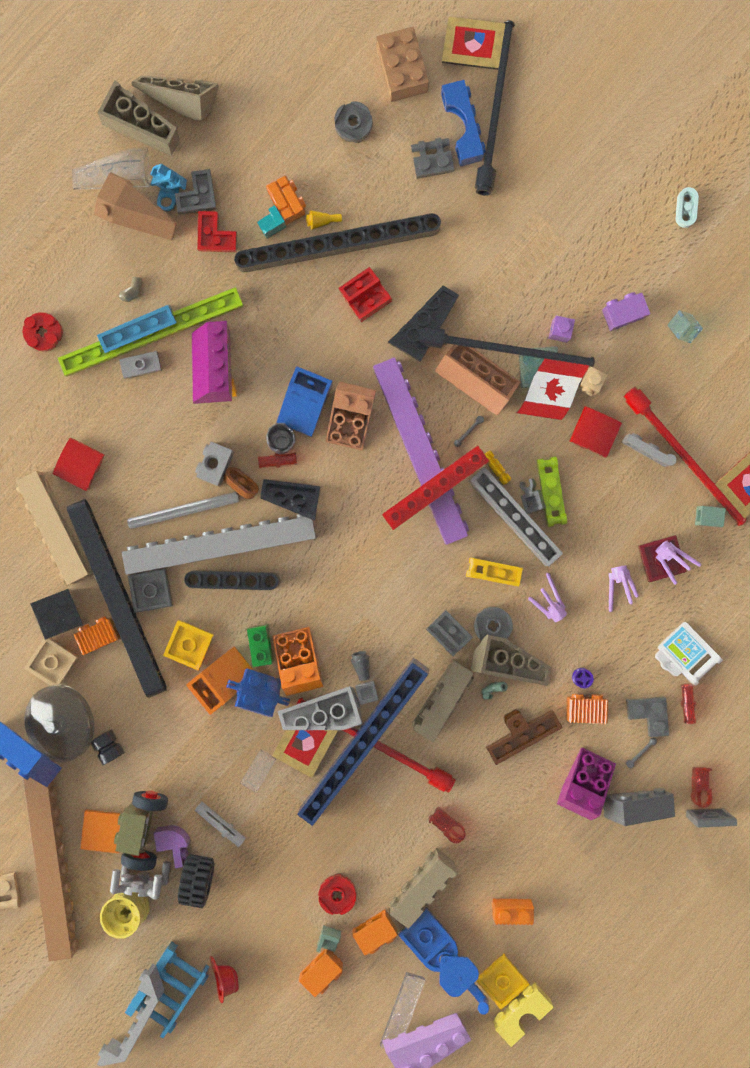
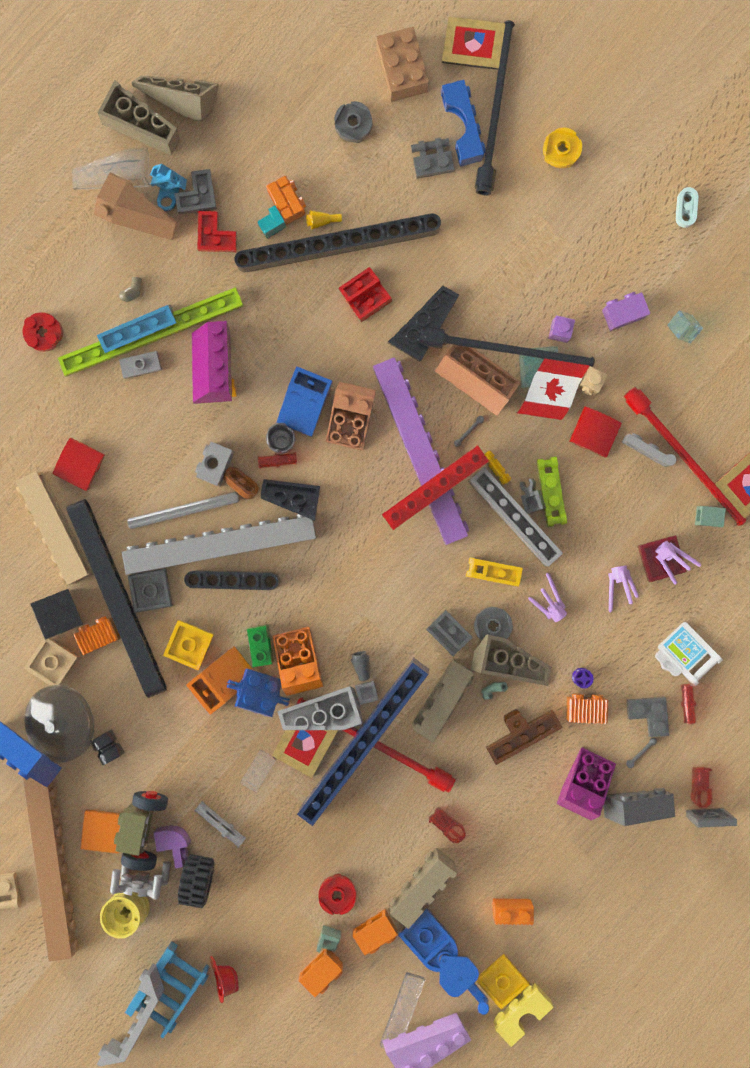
(554, 140): none -> yellow plate

